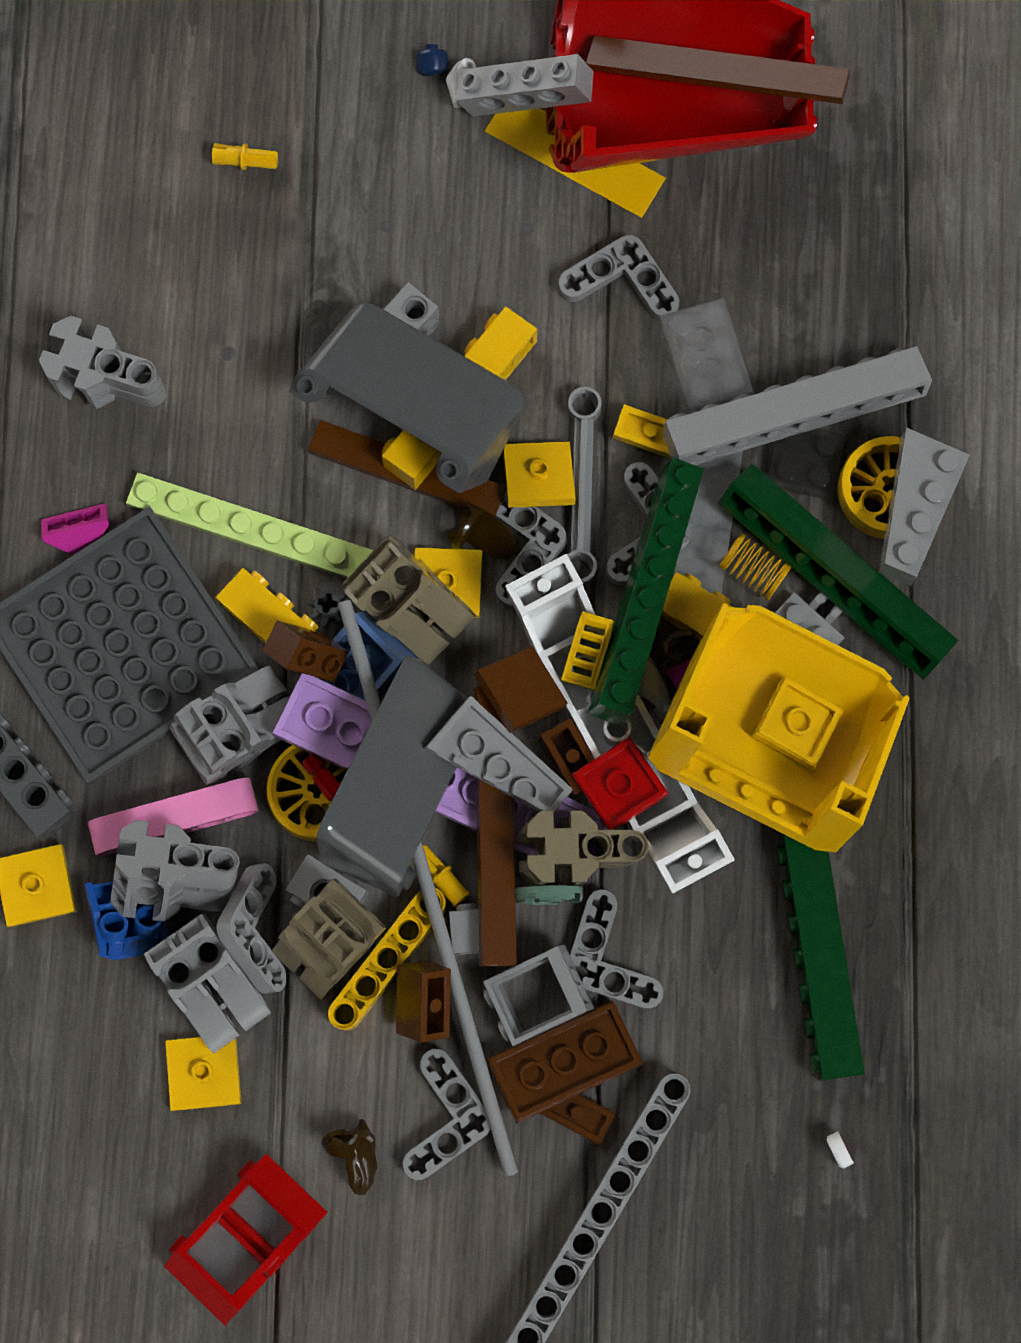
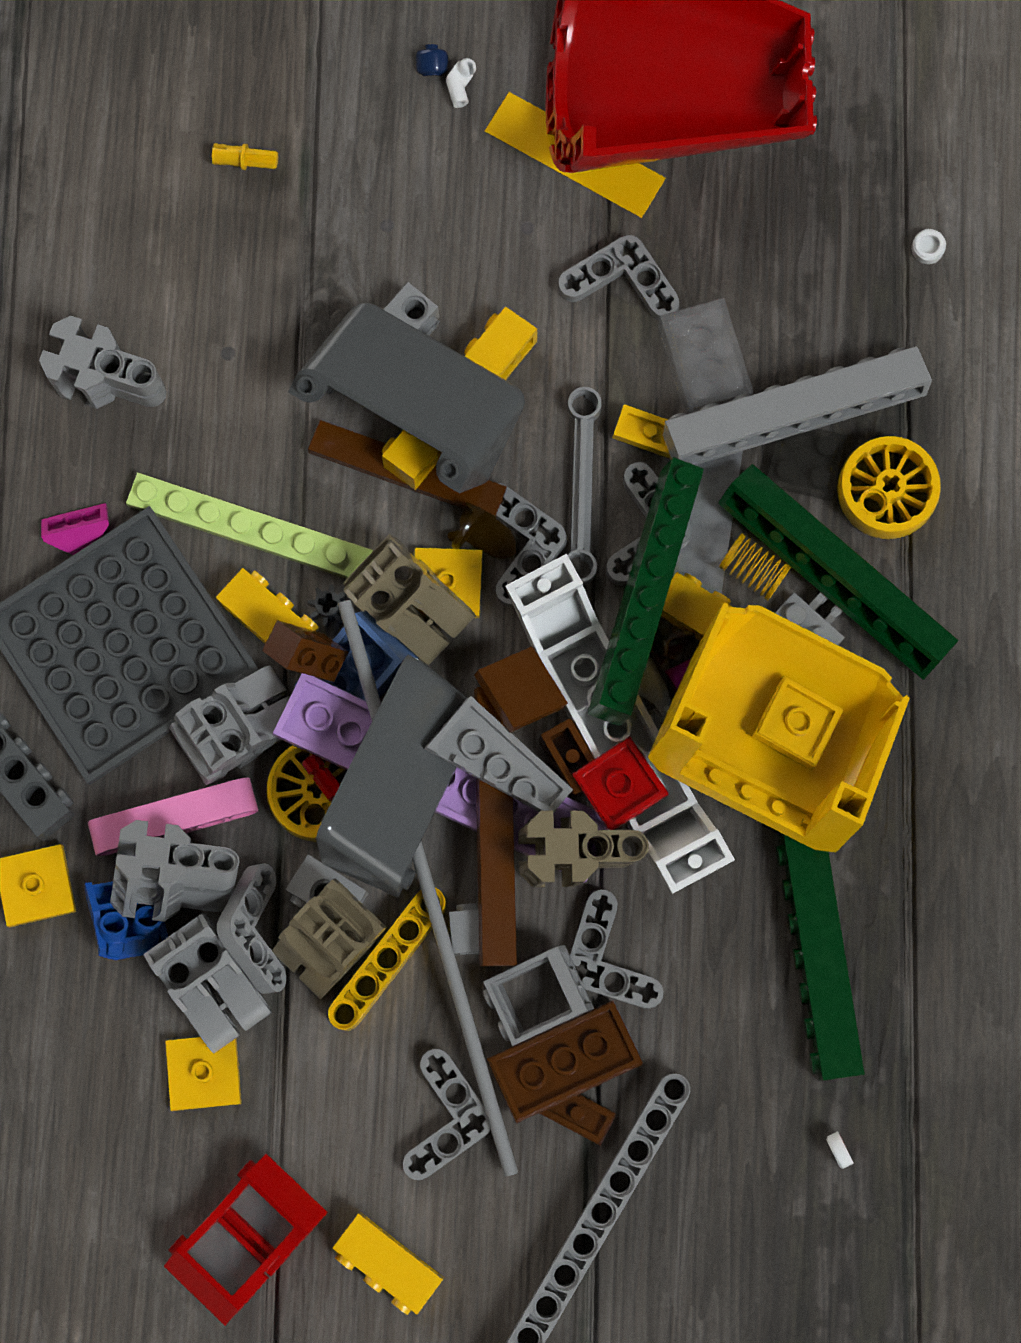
(359, 1154): dark brown piece -> none
(387, 1264): none -> yellow brick
(423, 1001): reddish brown brick -> none
(444, 879): yellow axle -> none
(524, 85): light grey brick -> none
(539, 474): yellow plate -> none
(548, 894): sand green tile -> none
(593, 621): yellow slope -> none
(719, 69): reddish brown tile -> none
(920, 495): light grey wedge -> none
(928, 246): none -> white tile

